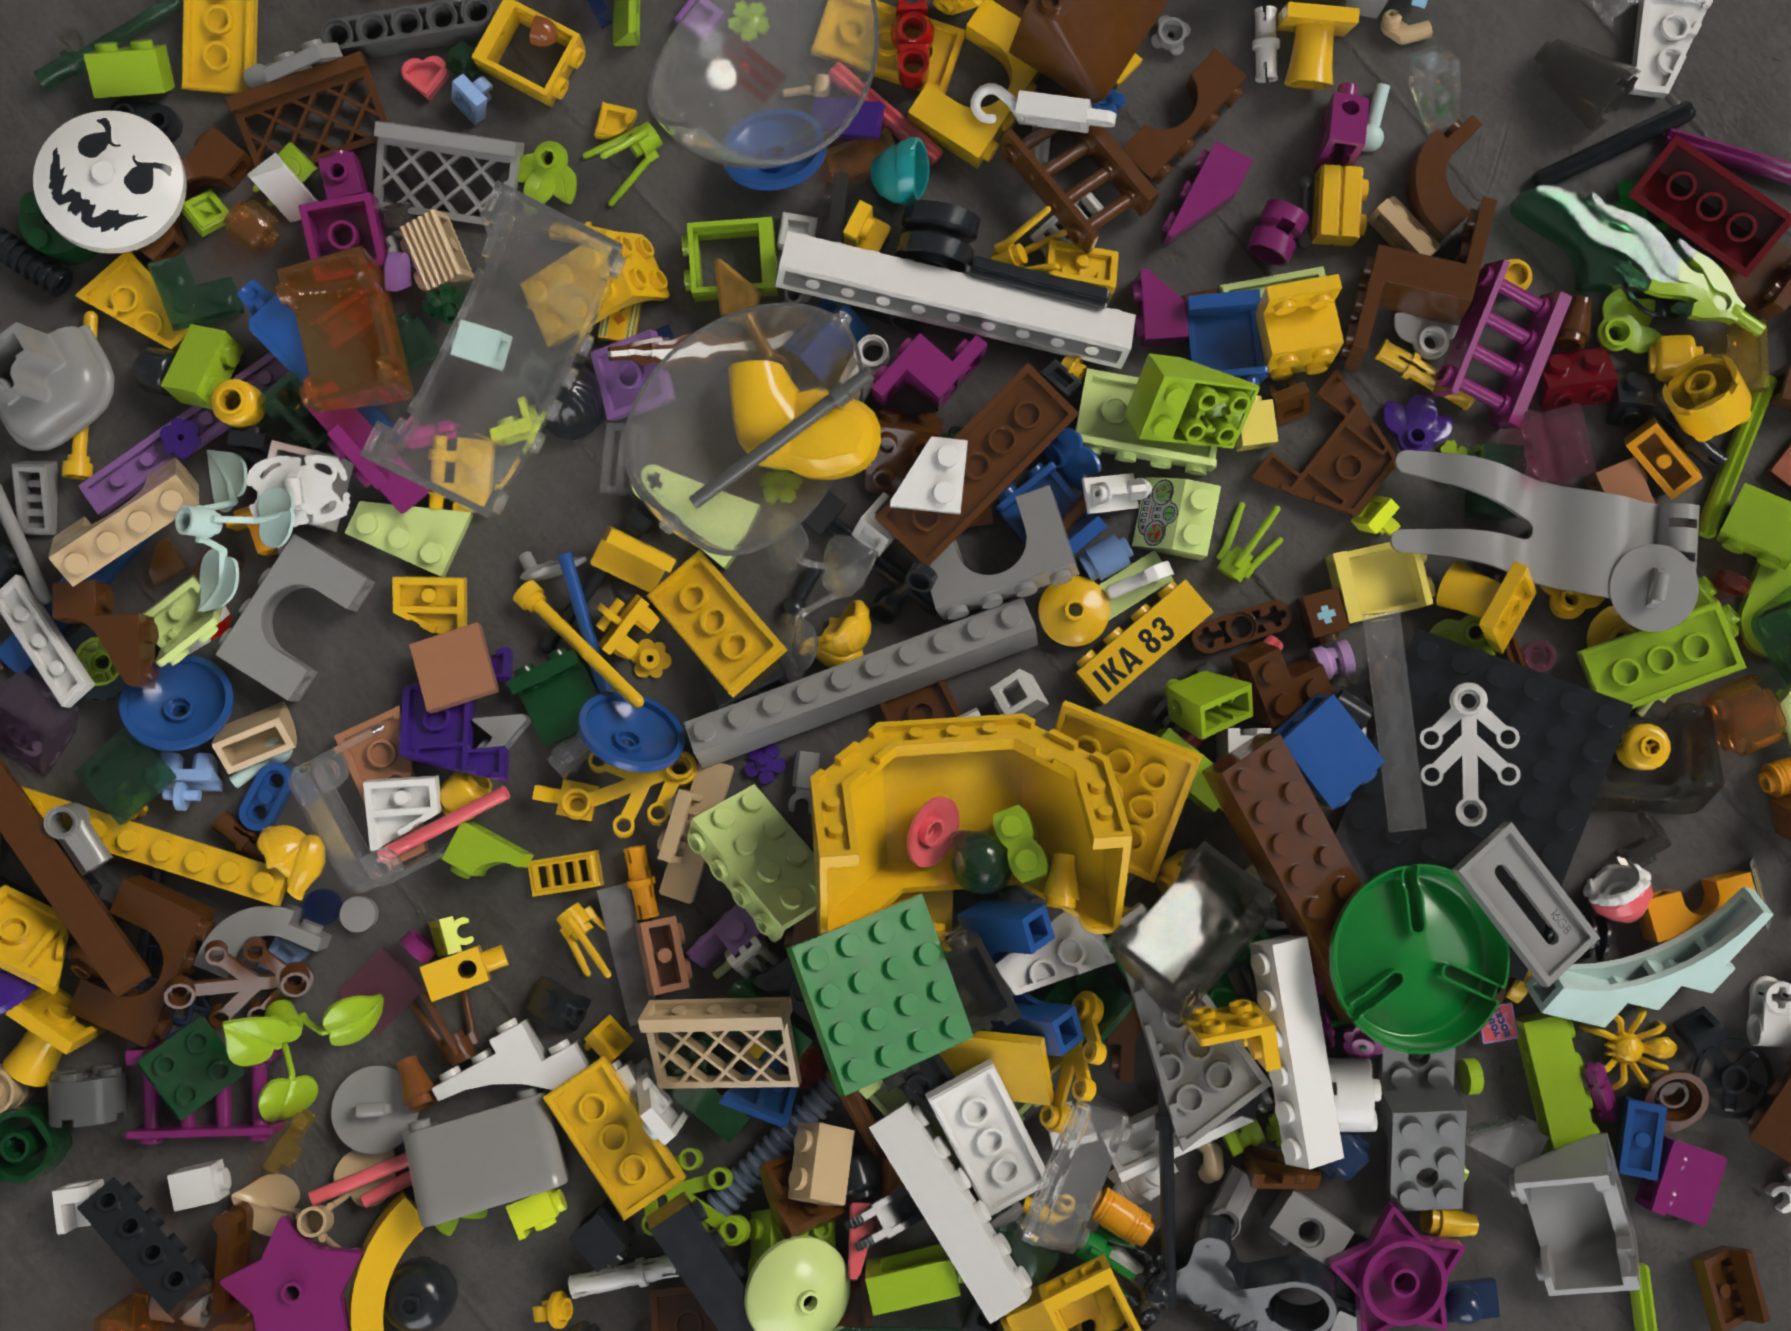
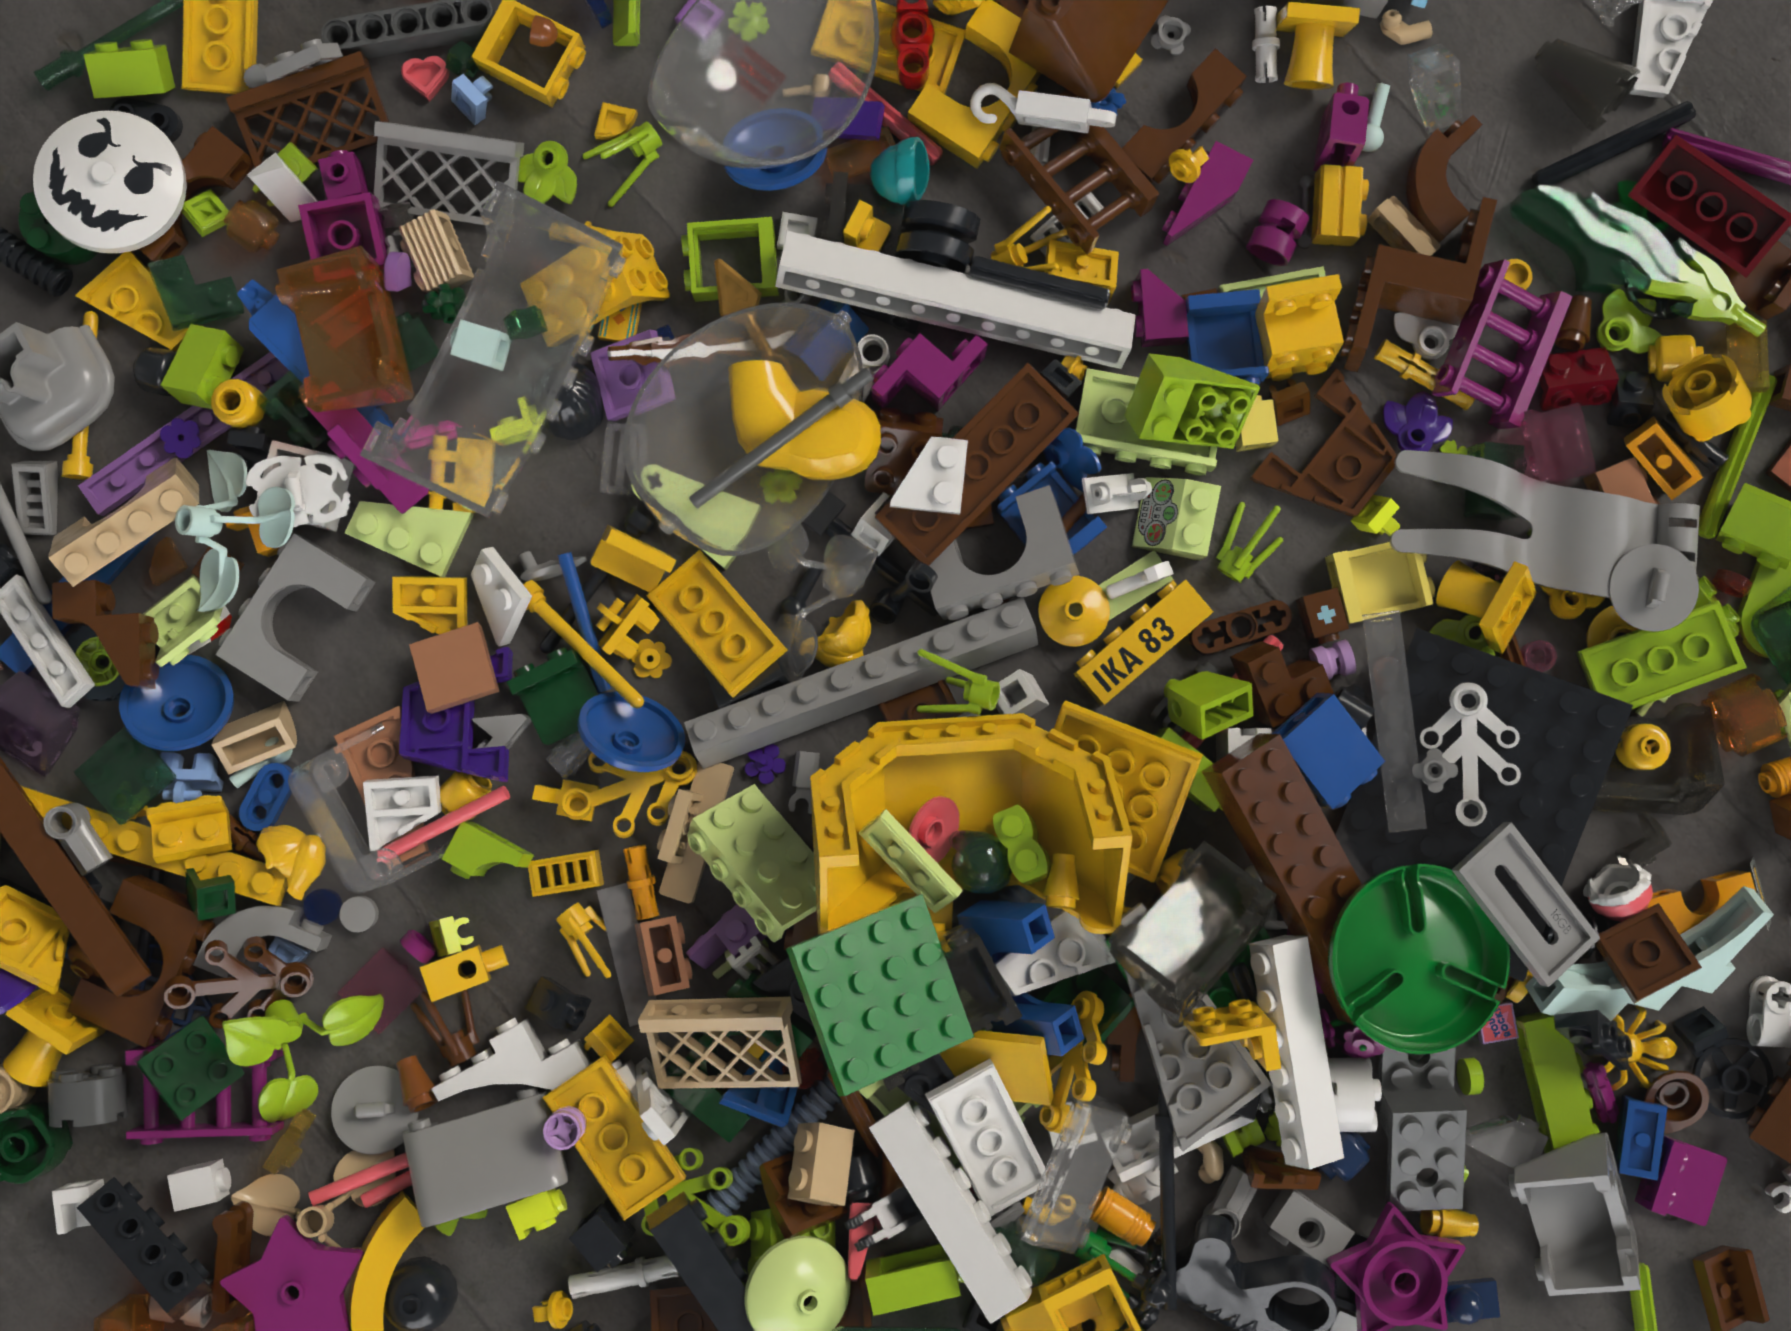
(189, 828): none -> yellow bracket
(211, 896): none -> dark green panel
(500, 594): none -> white wing
(525, 323): none -> clear green piece
(557, 1130): none -> lavender wheel
(910, 861): none -> yellowish green tile
(977, 690): none -> lime plant
(1106, 557): medium blue brick -> none
(1186, 165): none -> yellow plate
(1435, 781): none -> light grey plate
(1596, 1036): none -> black bracket
(1646, 953): none -> reddish brown plate

